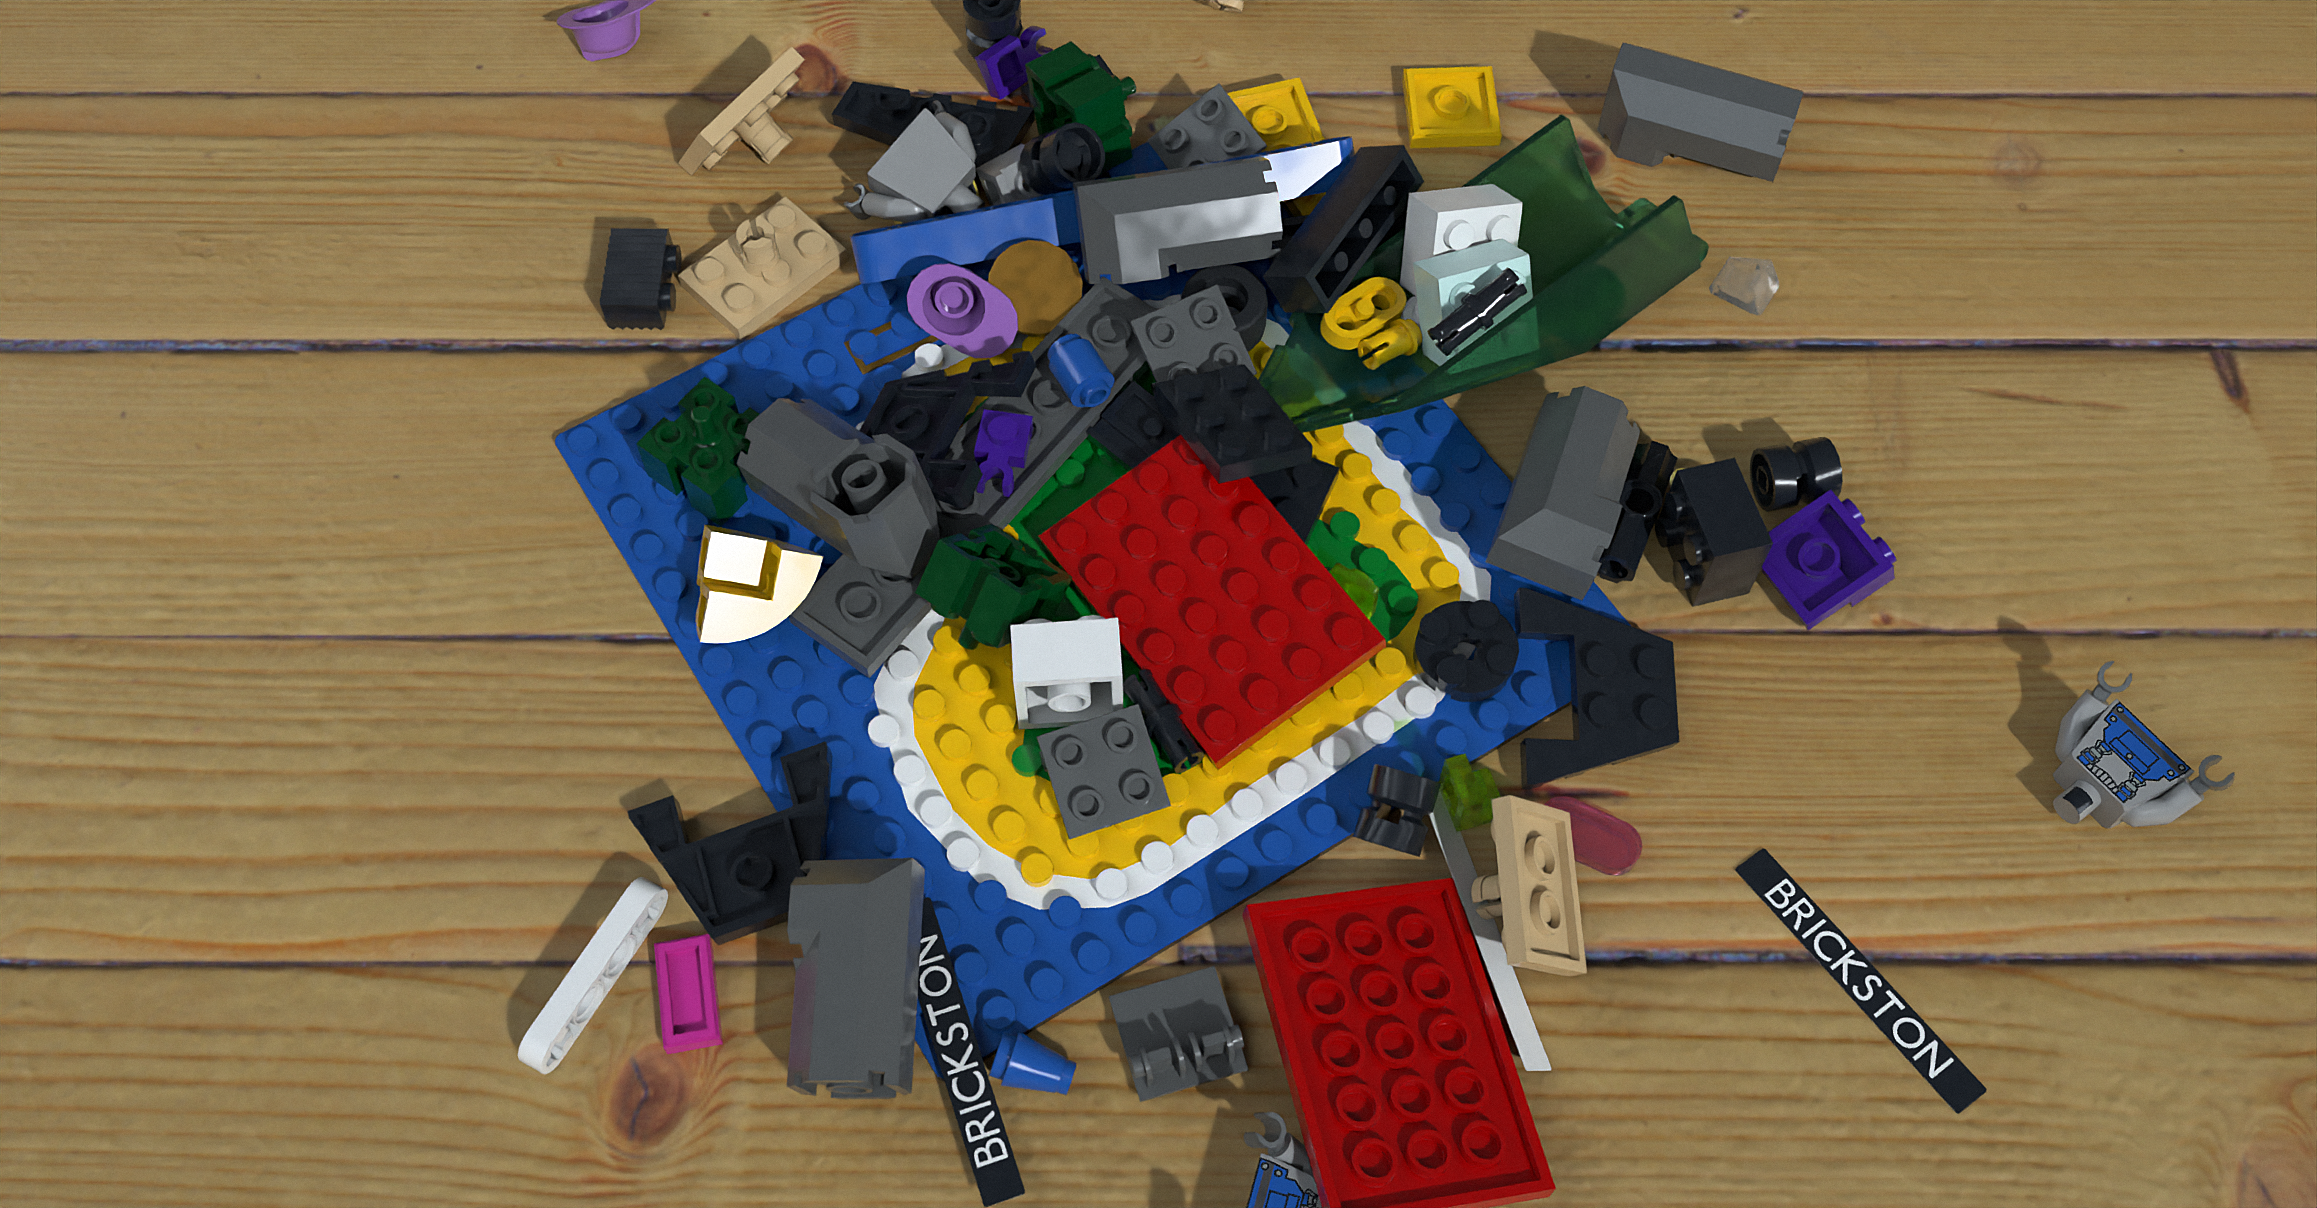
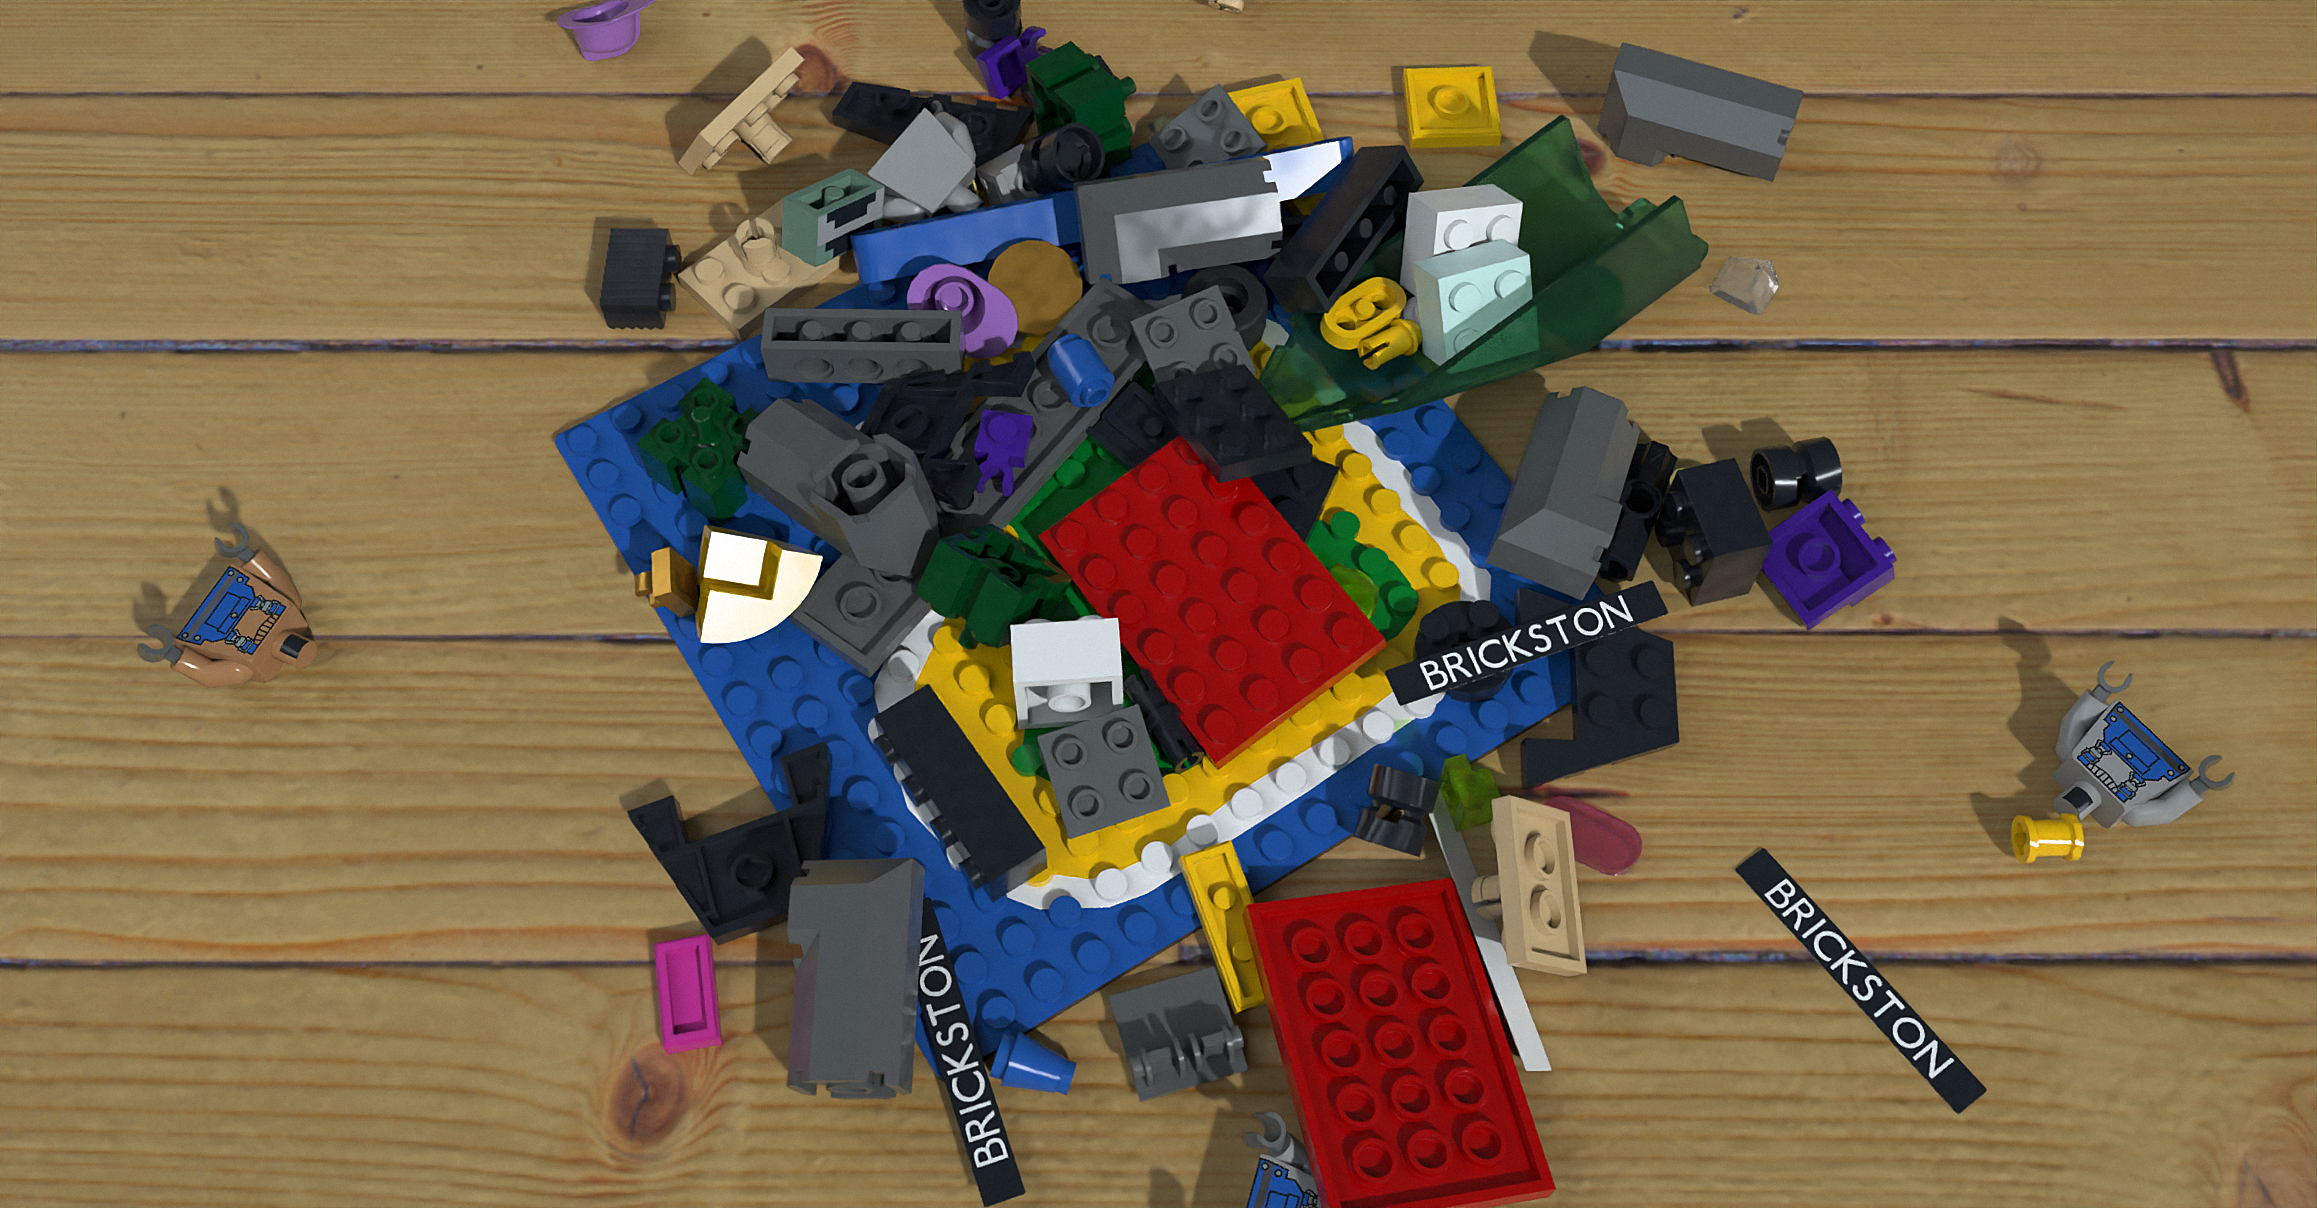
(241, 627): none -> torso
(592, 975): white beam -> none
(669, 583): none -> pearl gold tile
(825, 214): none -> sand green brick
(860, 344): none -> dark grey brick
(960, 794): none -> black brick
(1220, 898): none -> yellow tile
(1477, 311): black pin -> none
(1525, 643): none -> black sticker
(2047, 837): none -> yellow bush

